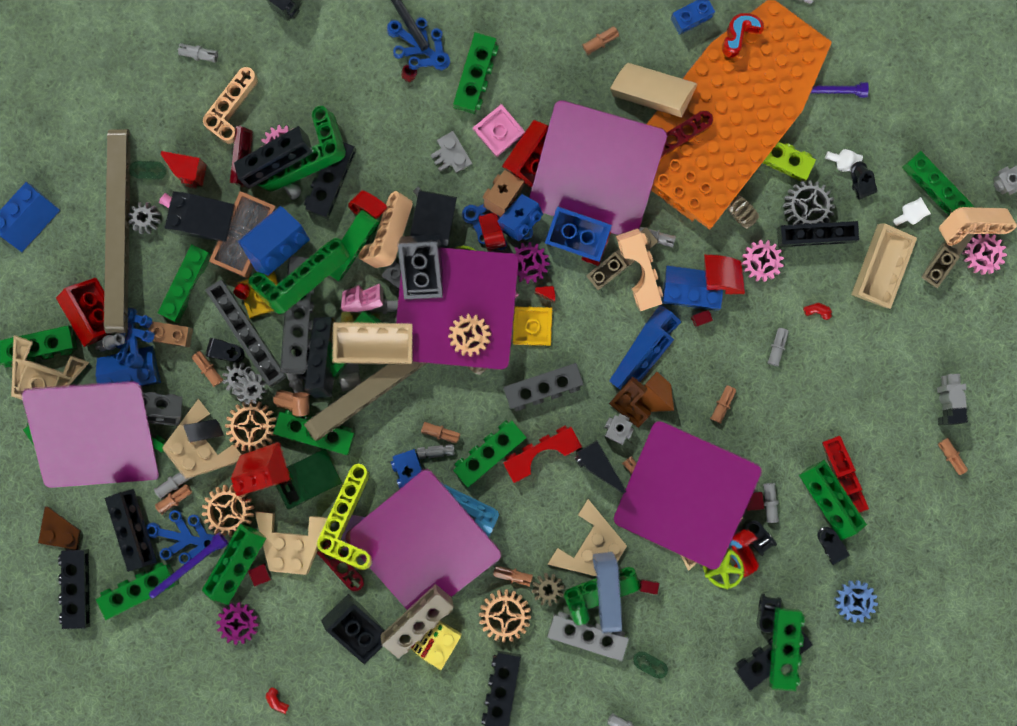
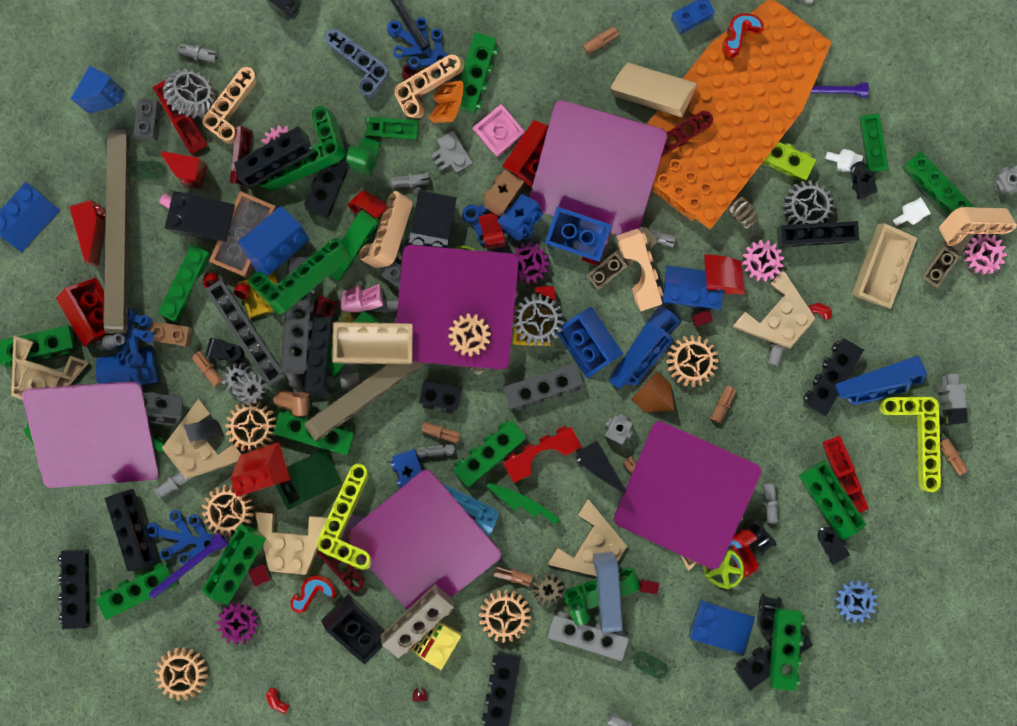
(58, 531): reddish brown wing -> none
(90, 229): none -> red slope
(97, 91): none -> blue slope
(138, 213): light grey gear -> none
(147, 120): none -> dark grey brick
(173, 499): nougat axle -> none
(185, 126): none -> red slope
(186, 96): none -> light grey gear
(195, 686): none -> light nougat gear
(209, 277): none -> red hinge
(293, 190): light grey hinge -> none
(309, 589): none -> red animal
(324, 307): none -> dark red brick
(355, 59): none -> sand blue beam
(363, 157): none -> green beam
(391, 128): none -> green plate
(409, 181): none -> light grey axle
(421, 266): black slope -> none
(423, 696): none -> dark red hinge
(430, 83): none -> light nougat beam
(441, 391): none -> black brick
(448, 102): none -> orange slope
(516, 500): none -> green slope
(534, 303): none -> light grey gear
(589, 342): none -> blue slope
(627, 402): reddish brown plate -> none
(695, 369): none -> light nougat gear
(721, 627): none -> blue slope
(755, 502): dark red piece -> none
(785, 321): none -> tan wing
(842, 372): none -> black brick
(873, 142): none -> green plate
(884, 382): none -> blue wedge
(923, 435): none -> neon yellow beam

